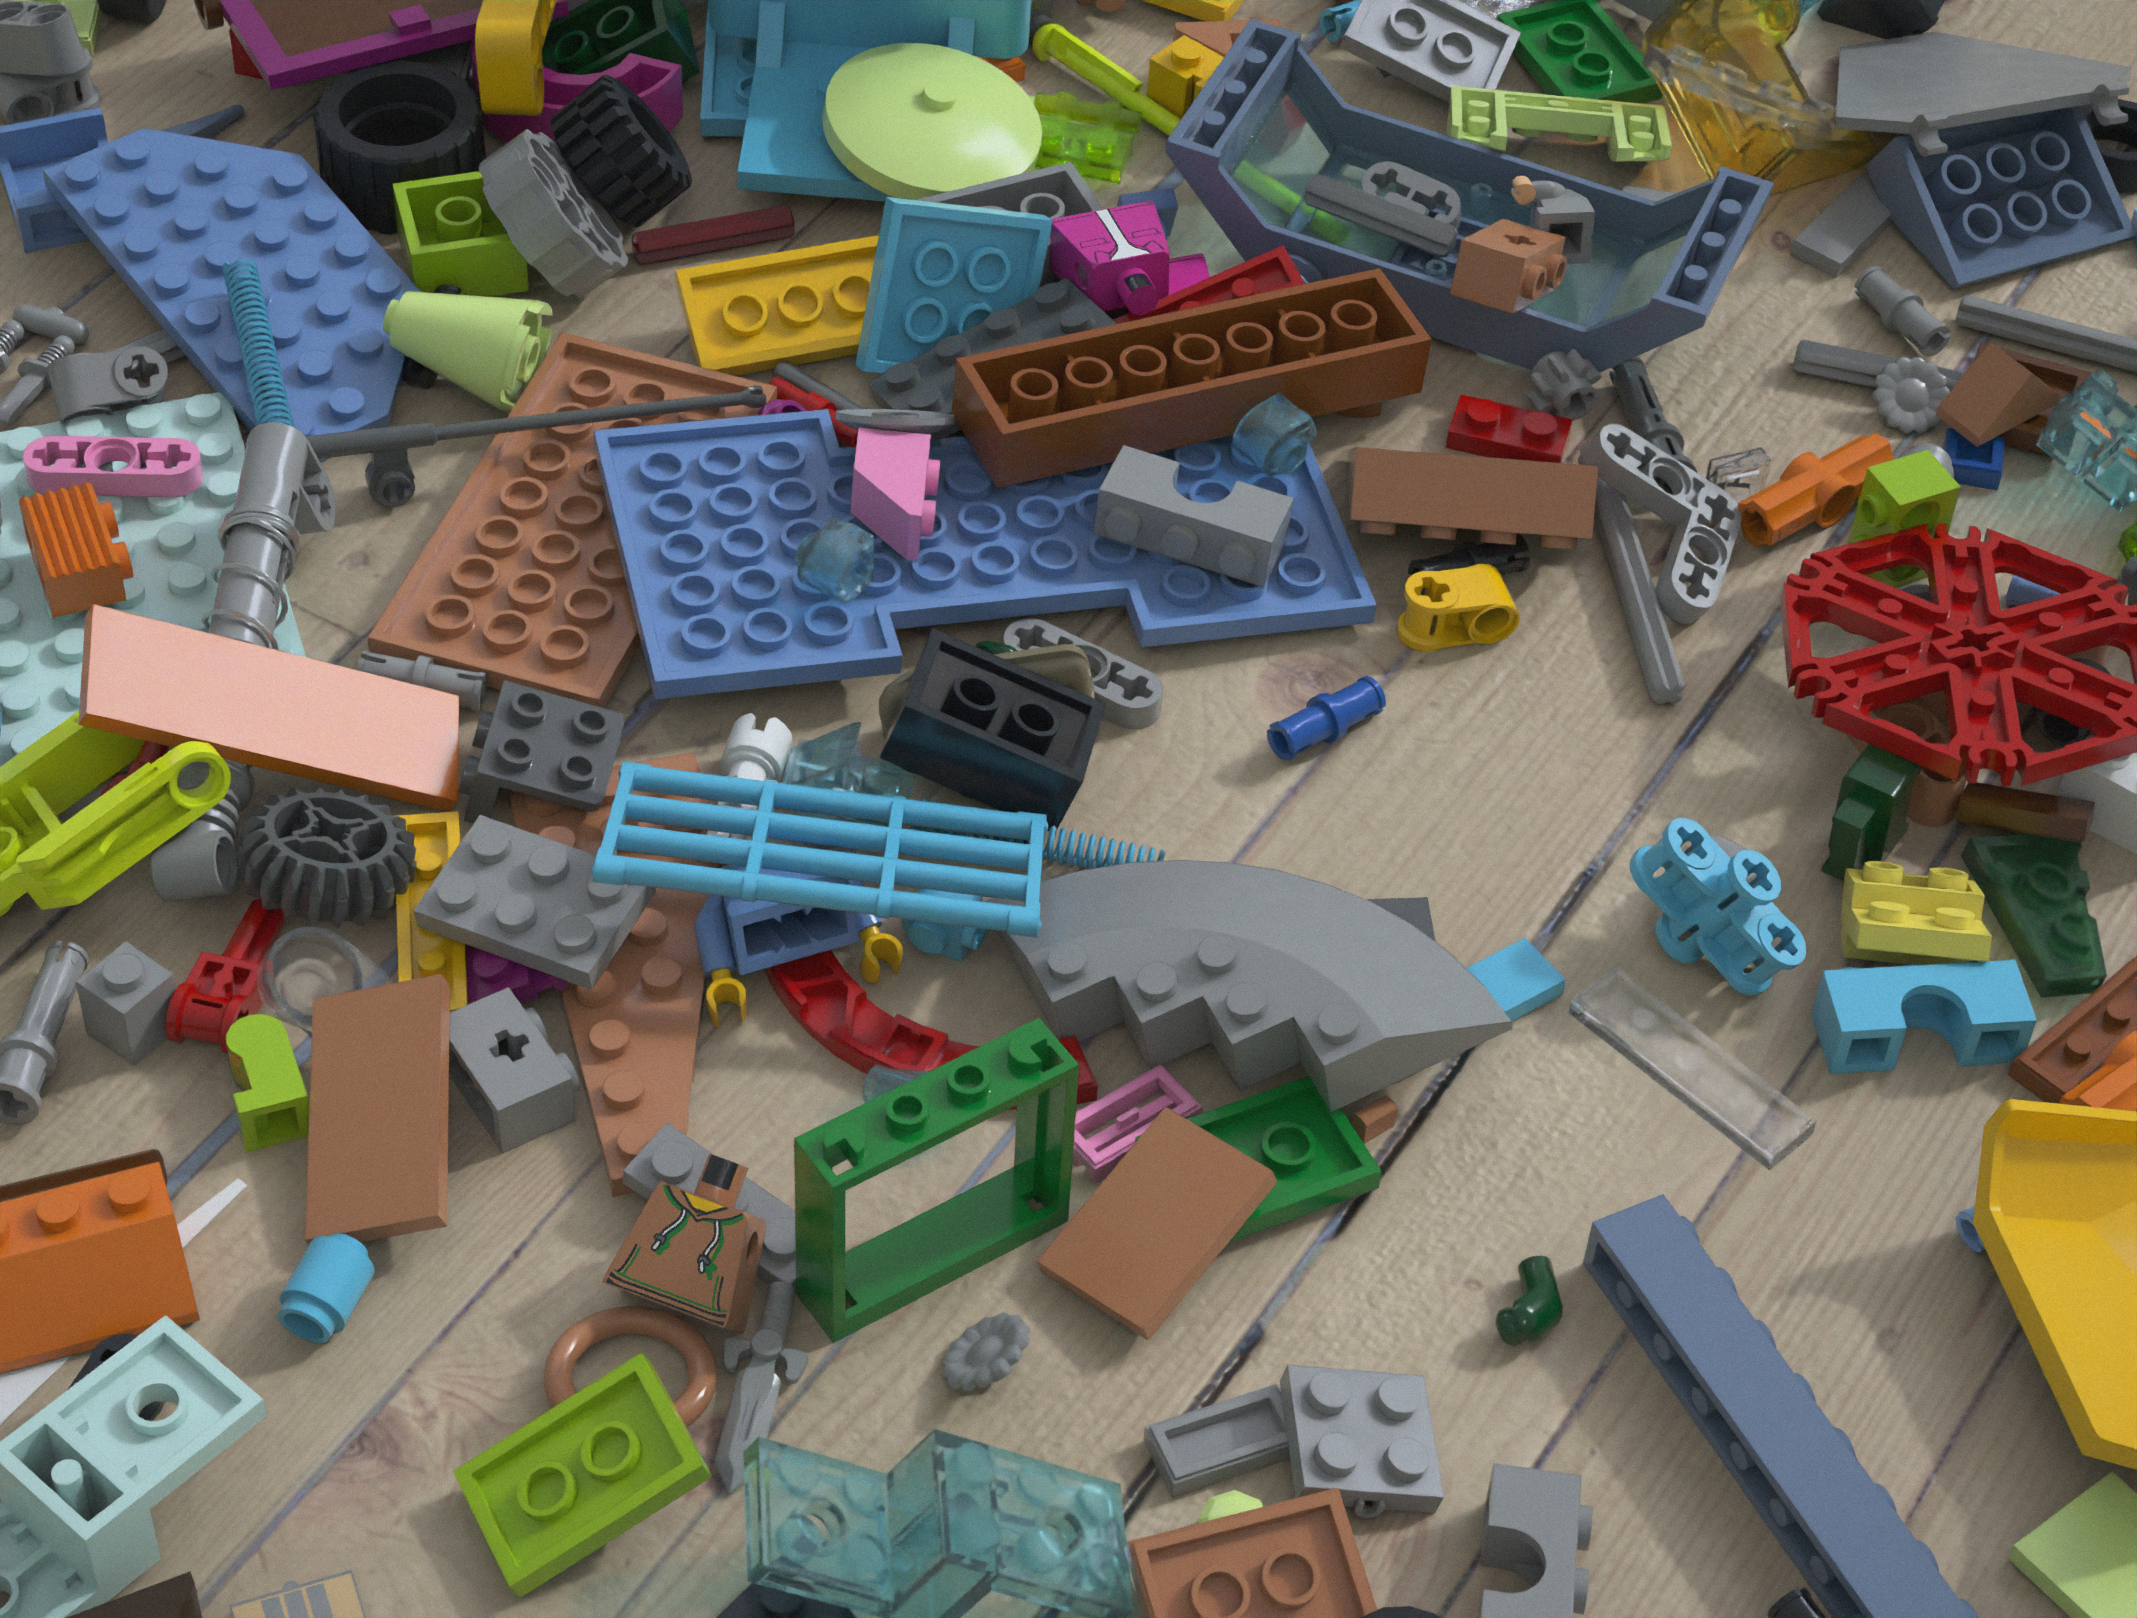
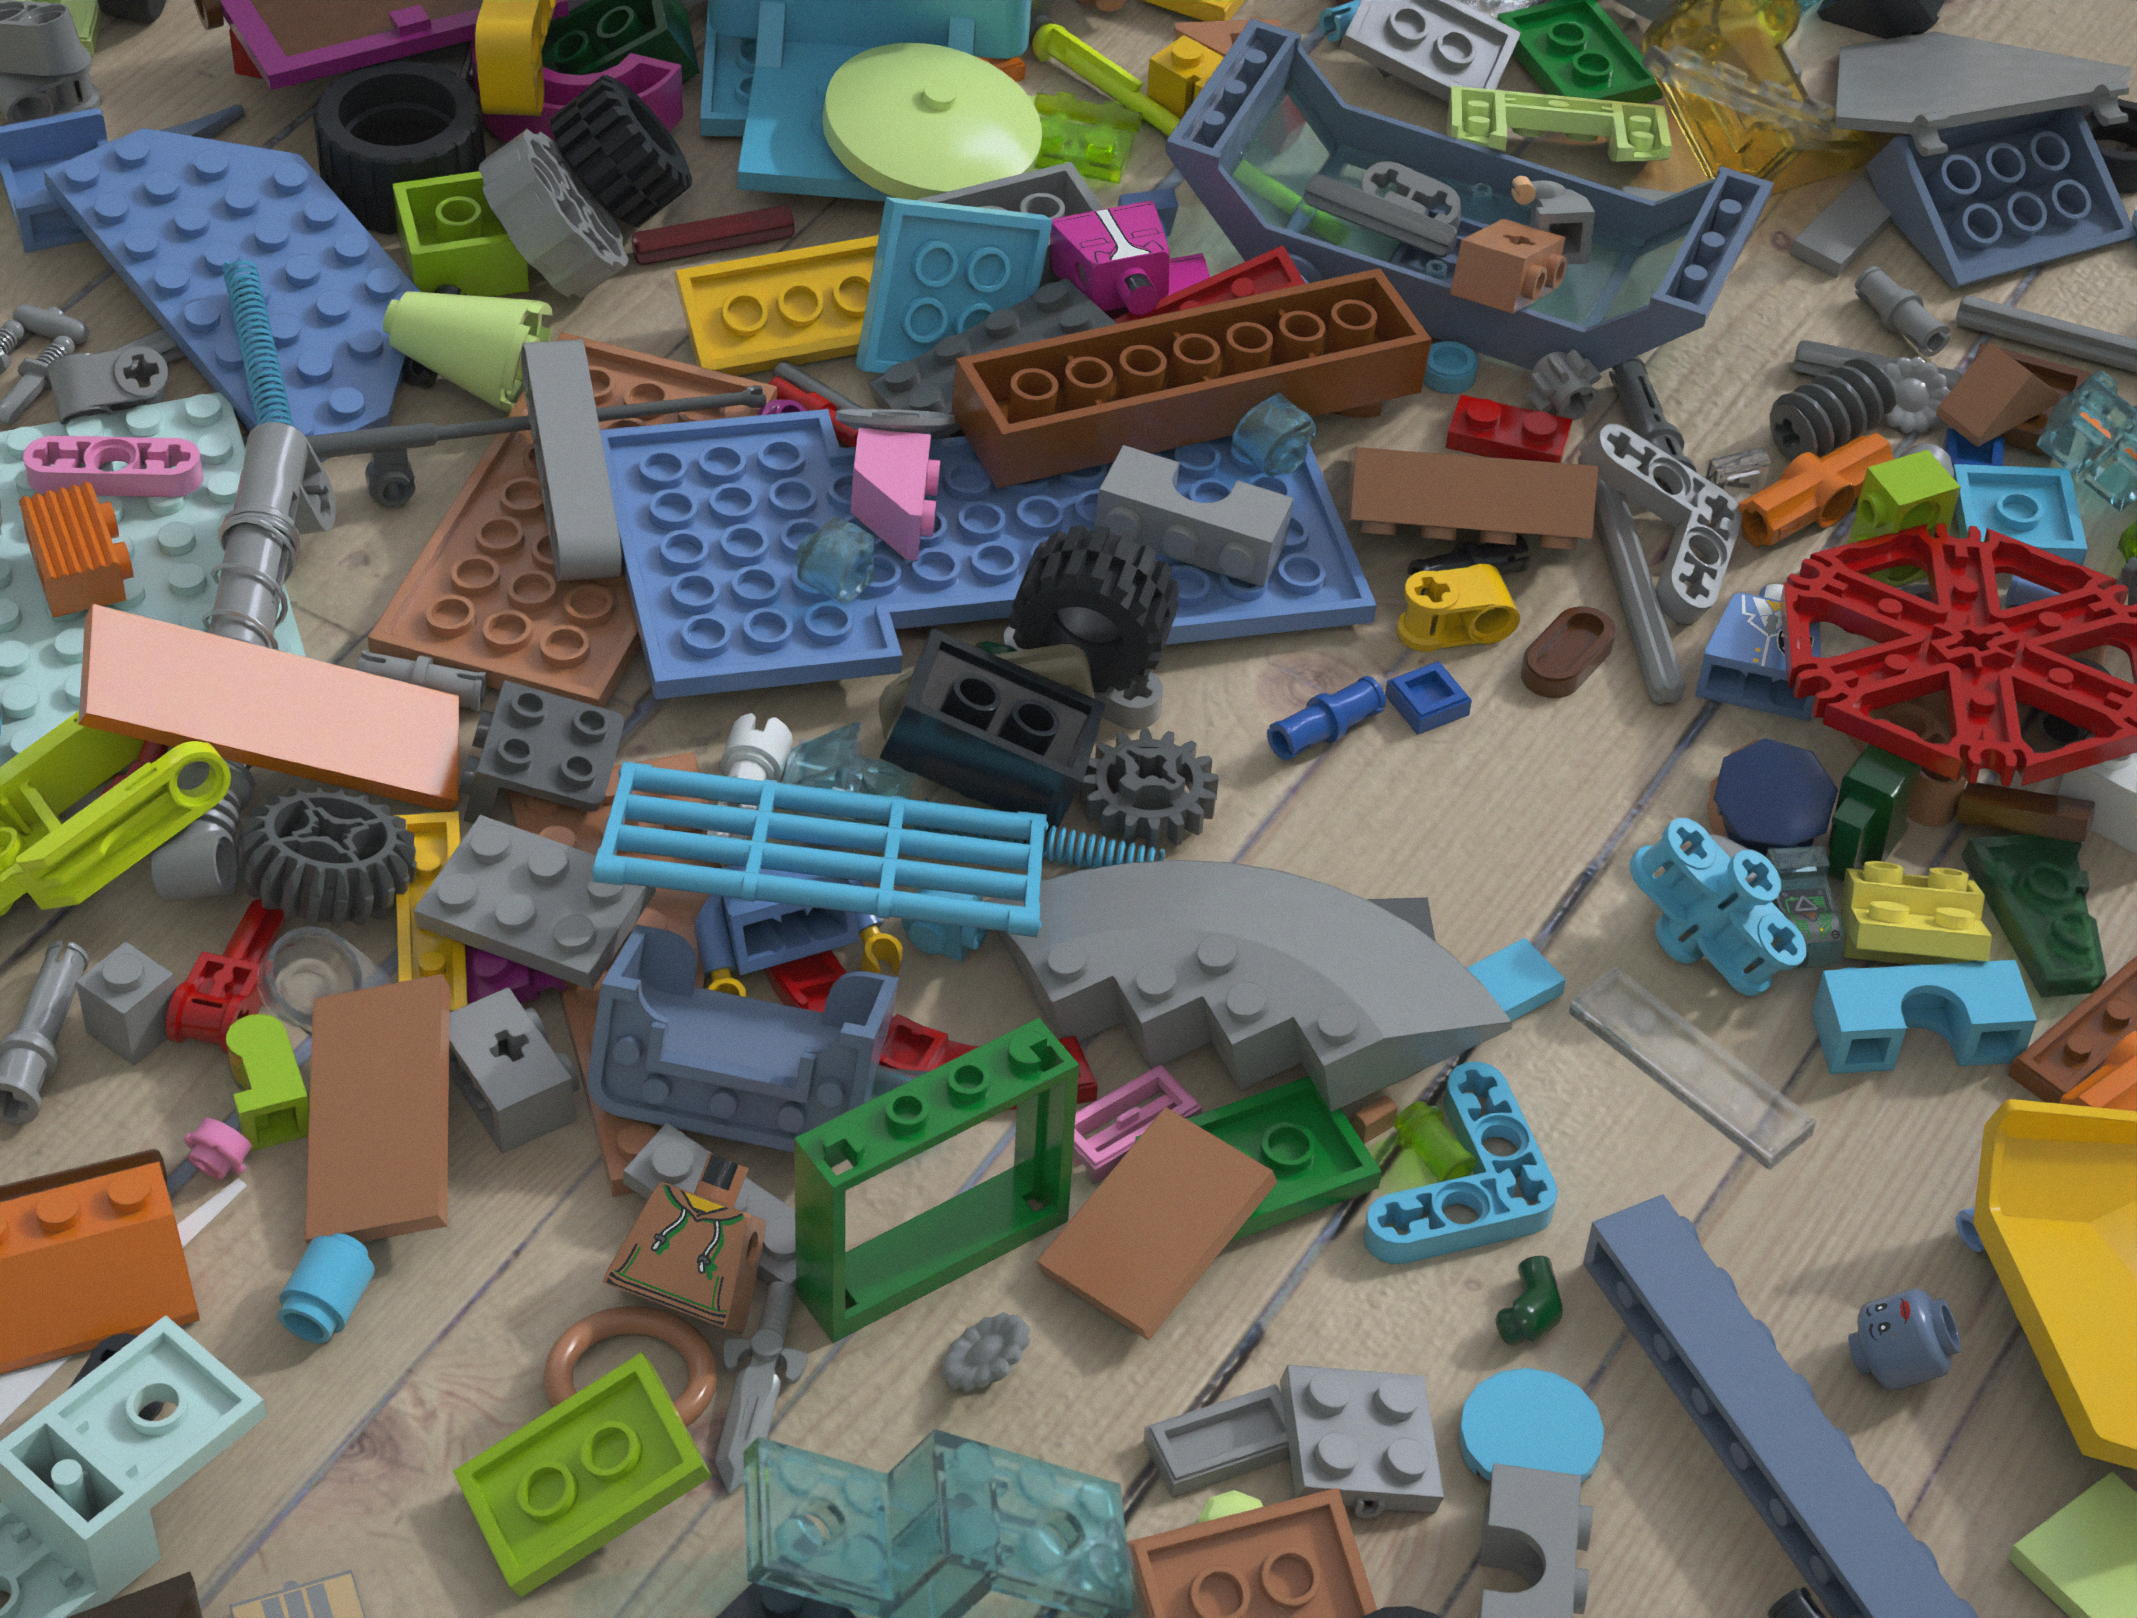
(217, 1148): none -> bright pink plate
(570, 460): none -> light grey beam
(730, 1059): none -> sand blue windscreen
(1099, 597): none -> black tyre
(1149, 788): none -> dark grey gear
(1423, 1131): none -> clear neon green pin
(1428, 697): none -> blue tile
(1450, 367): none -> medium azure tile
(1487, 1191): none -> medium azure beam
(1530, 1423): none -> medium azure tile
(1568, 652): none -> reddish brown tile
(1747, 657): none -> medium blue torso
(1771, 797): none -> dark blue piece
(1809, 903): none -> clear light blue leg
(1832, 409): none -> dark grey piece
(1905, 1339): none -> sand blue head
(2023, 504): none -> medium azure plate

